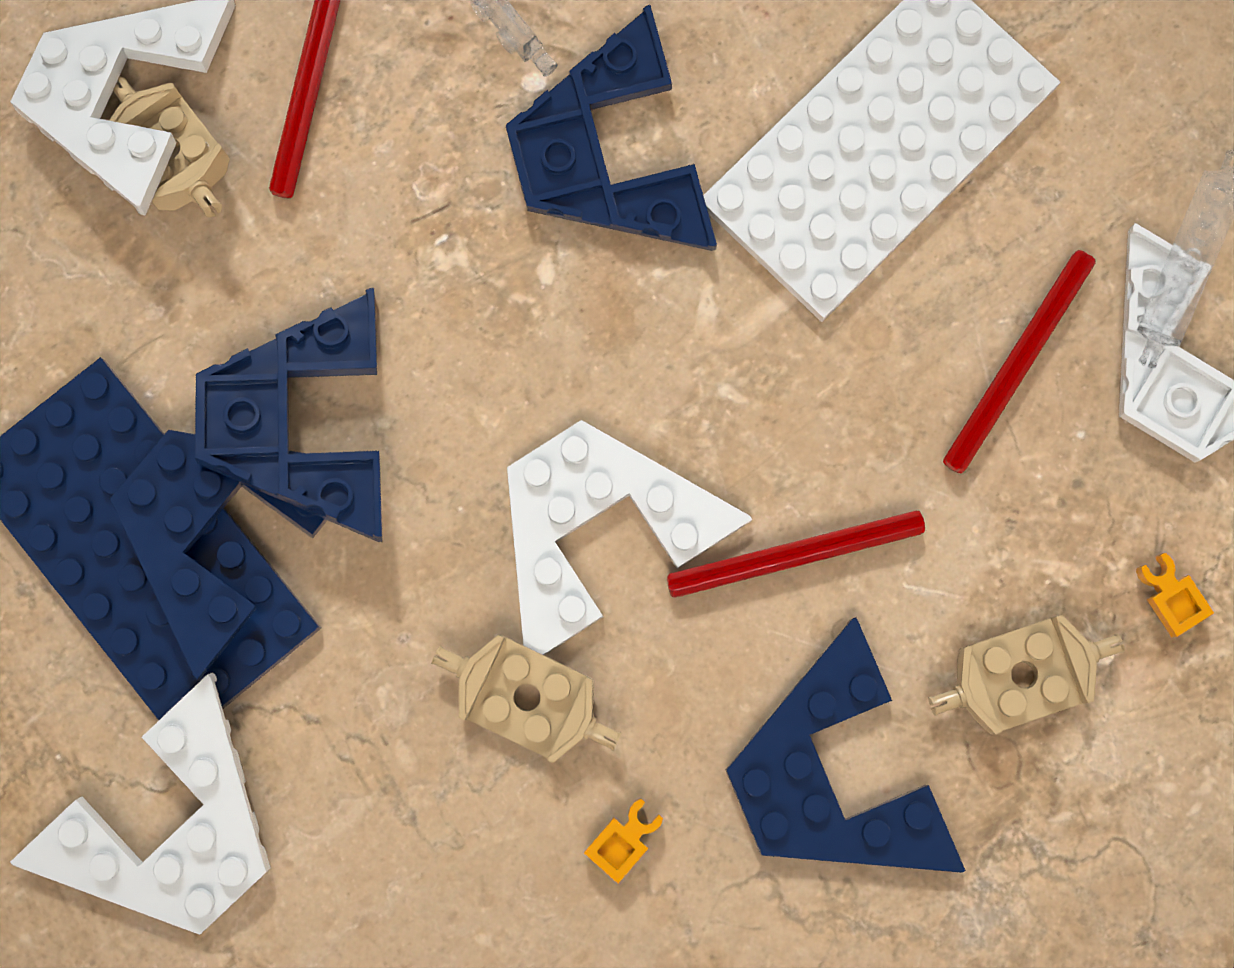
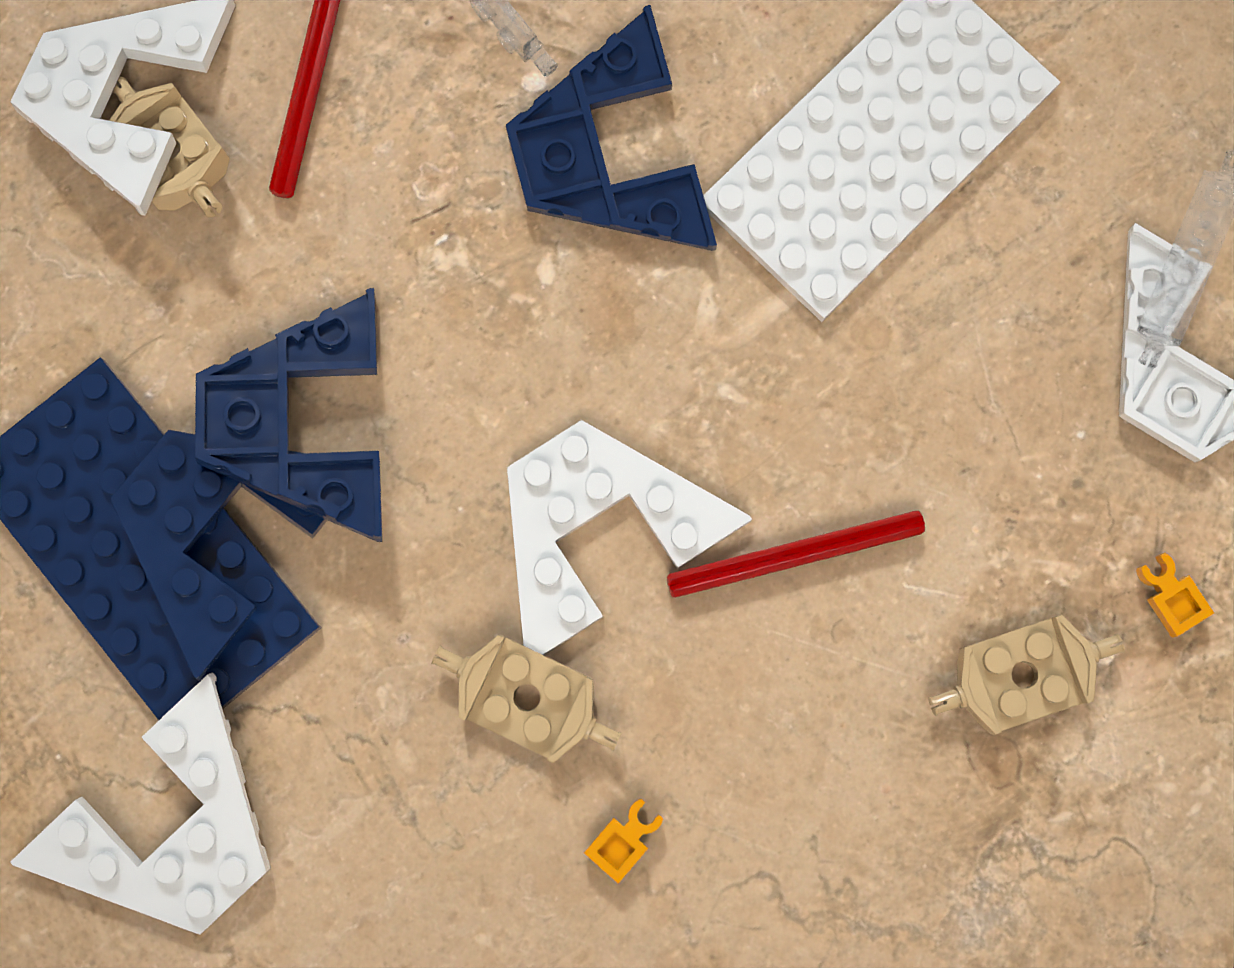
(790, 795): dark blue wing -> none
(1019, 361): red axle -> none

